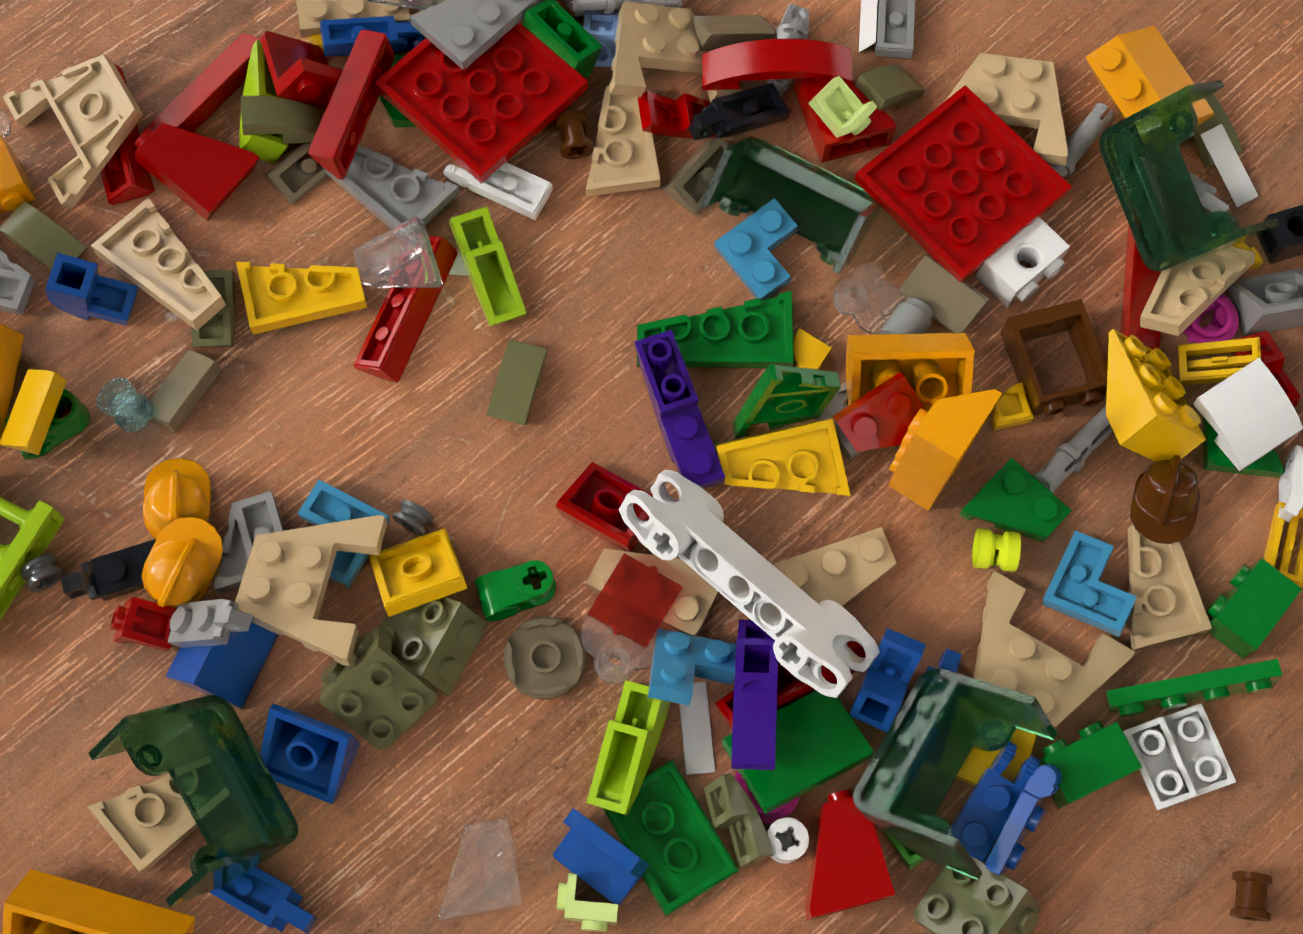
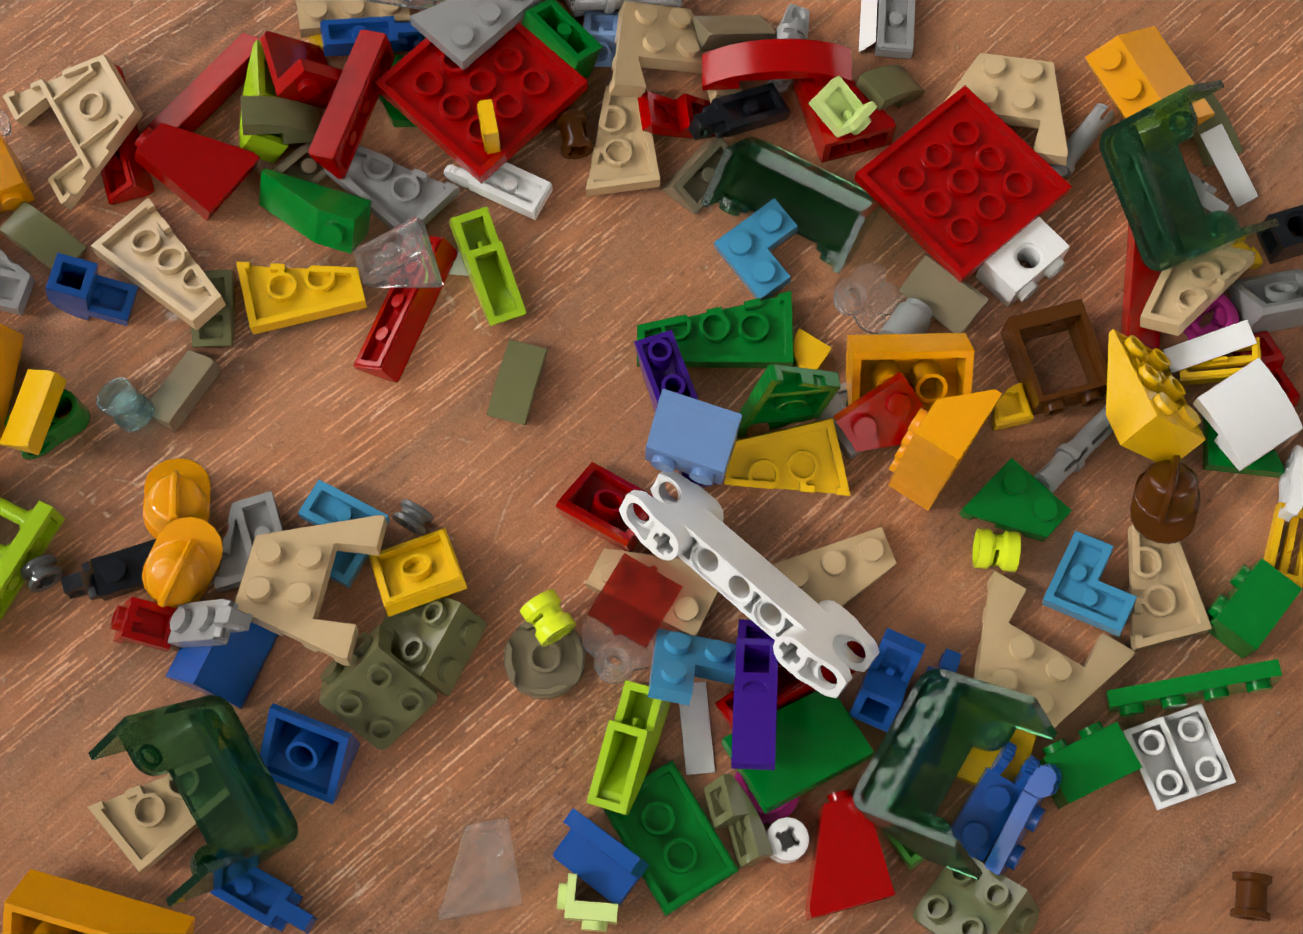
(316, 211): none -> green slope
(488, 126): none -> yellow tile
(511, 590): green piece -> none
(548, 617): none -> neon yellow wheel
(692, 437): none -> medium blue slope
(1210, 346): none -> white sticker

